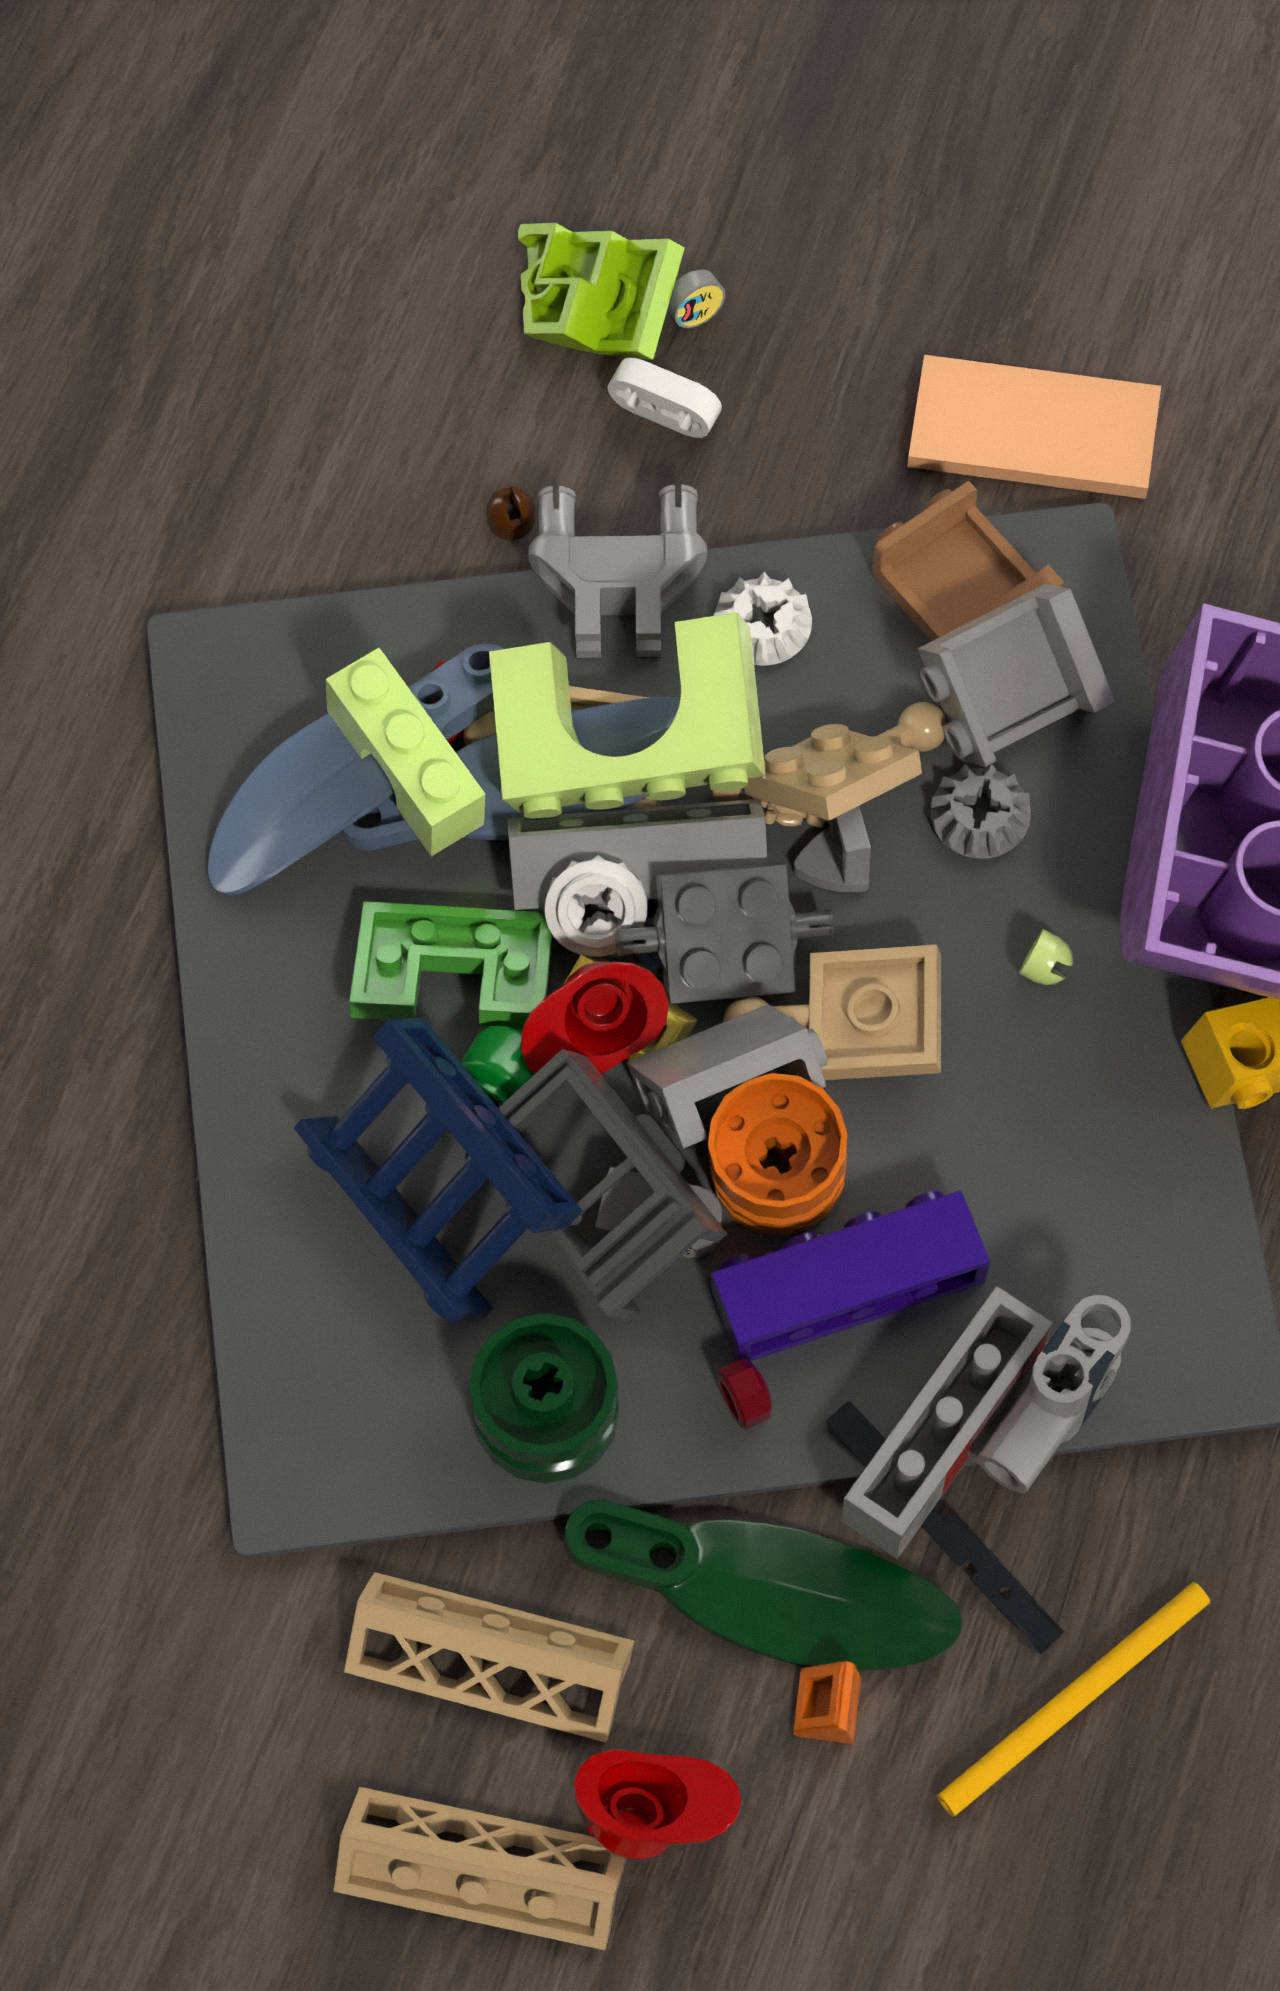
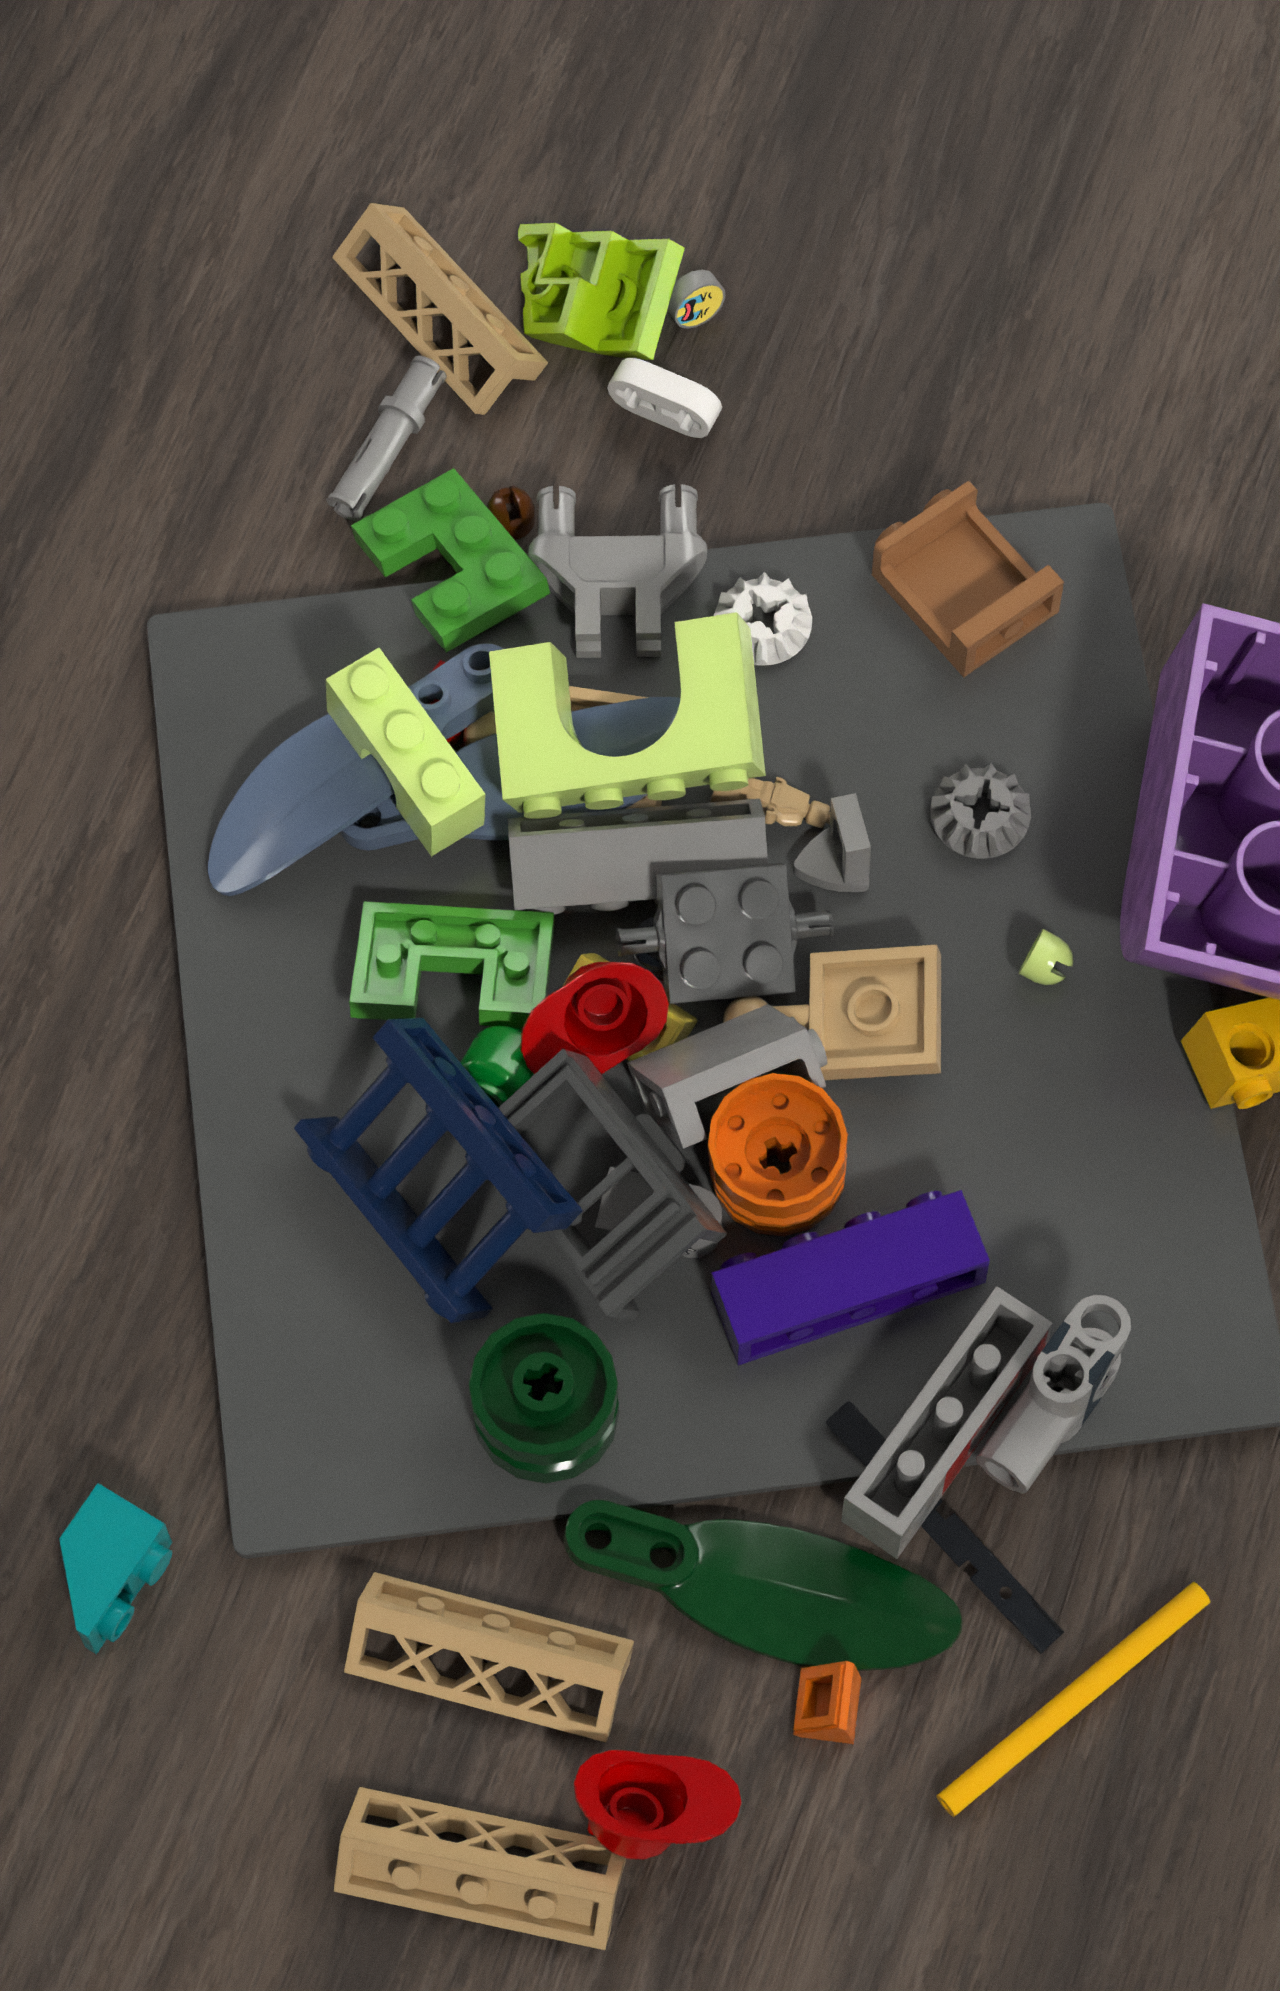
(107, 1560): none -> teal slope
(398, 418): none -> light grey pin
(452, 291): none -> tan fence
(491, 568): none -> bright green plate
(566, 911): white gear -> none
(745, 1393): dark red tile -> none
(846, 768): tan plate -> none
(1013, 673): light grey panel -> none
(1034, 426): light nougat tile -> none

